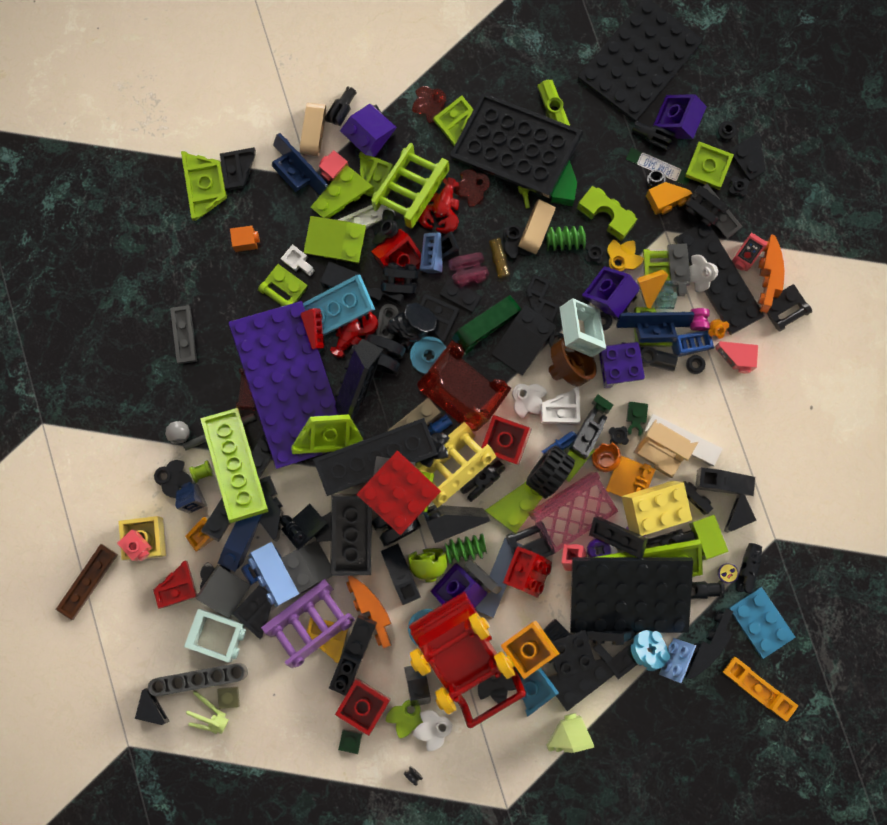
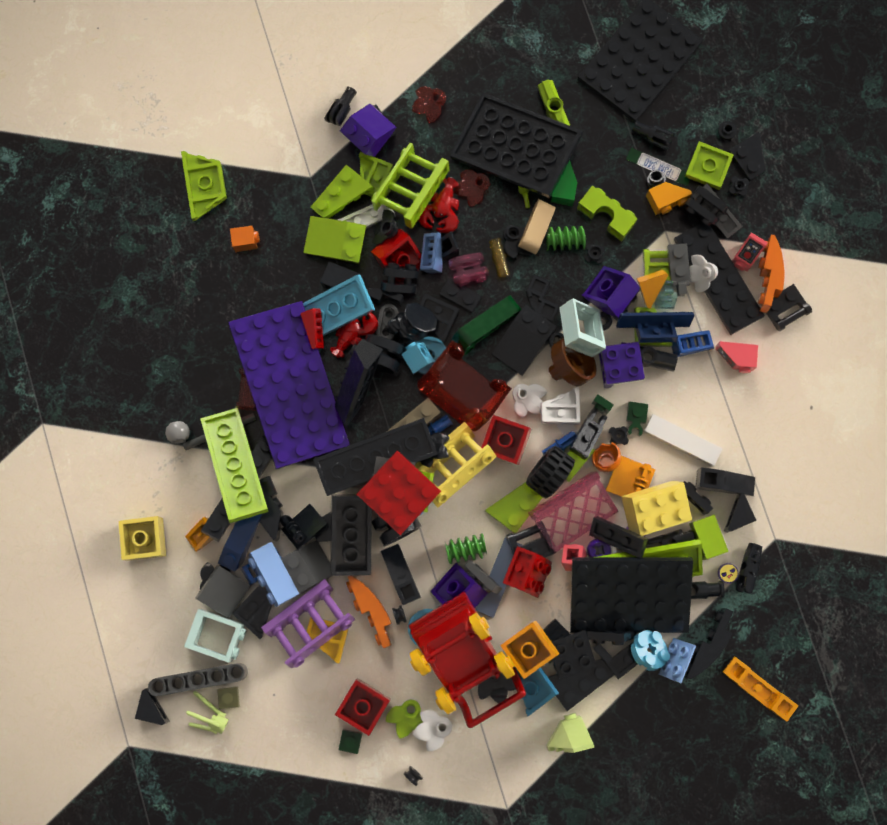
(86, 582): reddish brown tile -> none
(135, 546): coral brick -> none
(174, 479): black plate -> none
(176, 587): red wing -> none
(183, 334): dark grey plate -> none
(189, 498): dark blue slope -> none
(201, 471): lime bush -> none
(236, 167): black wing -> none
(284, 281): lime plate -> none
(295, 168): dark blue bracket -> none
(296, 259): white plate -> none
(313, 129): tan beam -> none
(326, 434): lime wing -> none
(332, 165): coral brick -> none
(352, 655): black slope -> none
(399, 615): none -> black bush
(417, 357): none -> medium azure brick
(417, 687): black slope -> none
(429, 564): lime cylinder -> none
(453, 520): black slope -> none
(454, 118): lime wing -> none
(483, 480): black hinge -> none
(625, 254): yellow plate -> none
(653, 446): tan piece -> none
(681, 115): dark purple slope -> none
(695, 358): black plate -> none
(700, 320): dark pink wheel -> none
(715, 325): light orange plate -> none
(761, 623): dark azure plate -> none

